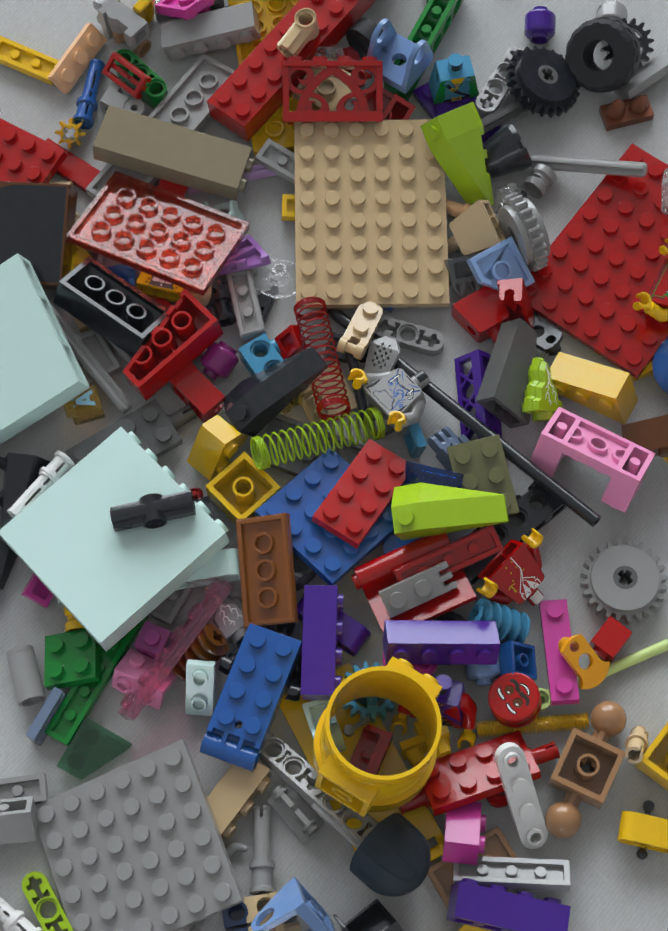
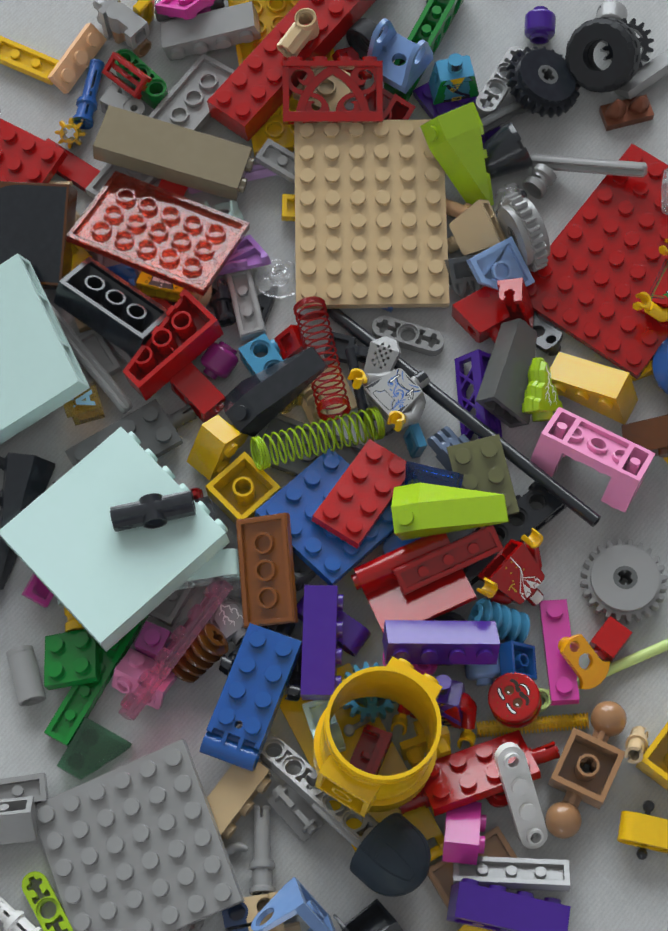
(45, 715): sand blue tile -> none
(47, 478): white pin -> none
(200, 687): light aqua plate -> none
(330, 52): clear pin -> none
(361, 330): tan plate -> none
(416, 589): light grey hinge -> none

